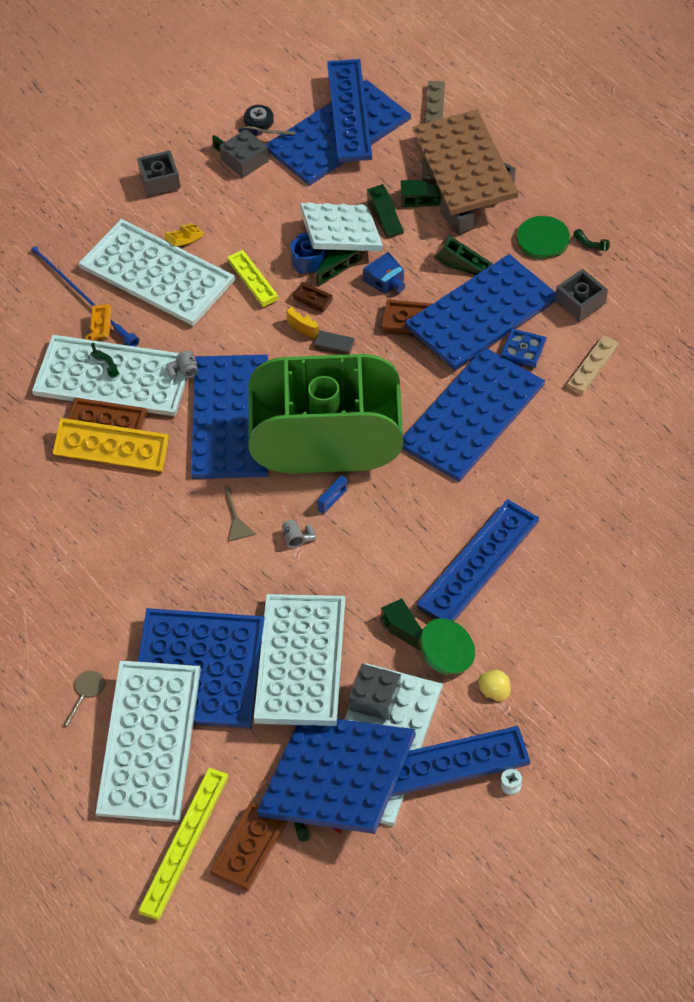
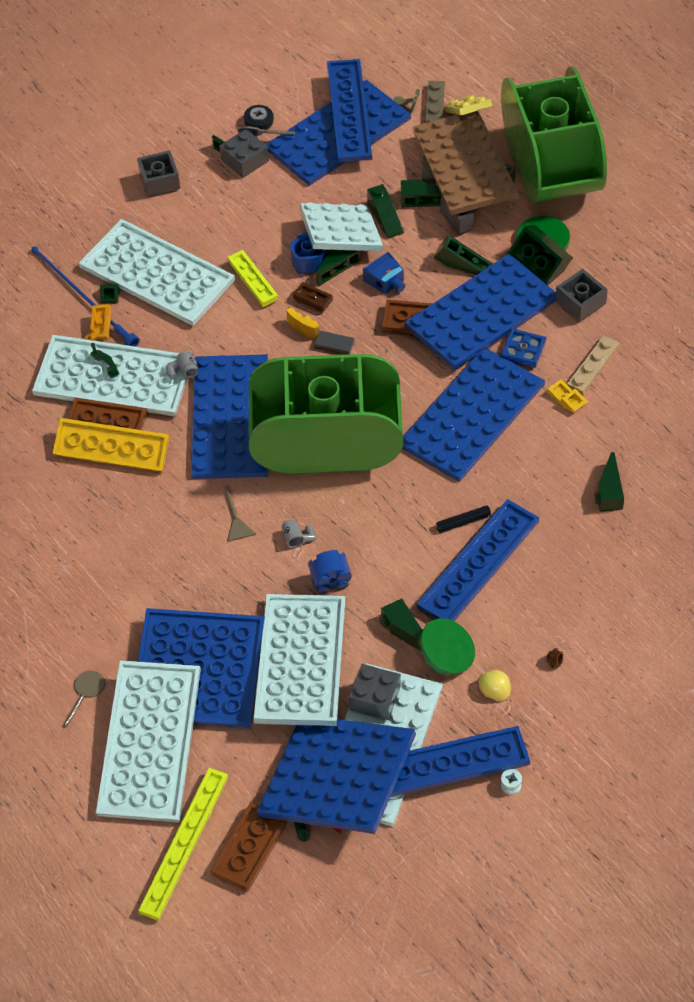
(109, 294): none -> dark green slope
(185, 235): yellow slope -> none
(330, 571): none -> blue brick
(335, 491): blue tile -> none
(399, 100): none -> olive piece
(463, 518): none -> black axle
(467, 105): none -> light yellow plate
(540, 254): none -> dark green slope
(554, 137): none -> bright green brick
(555, 658): none -> reddish brown plate
(568, 398): none -> yellow slope
(580, 236): dark green piece -> none
(610, 491): none -> dark green slope

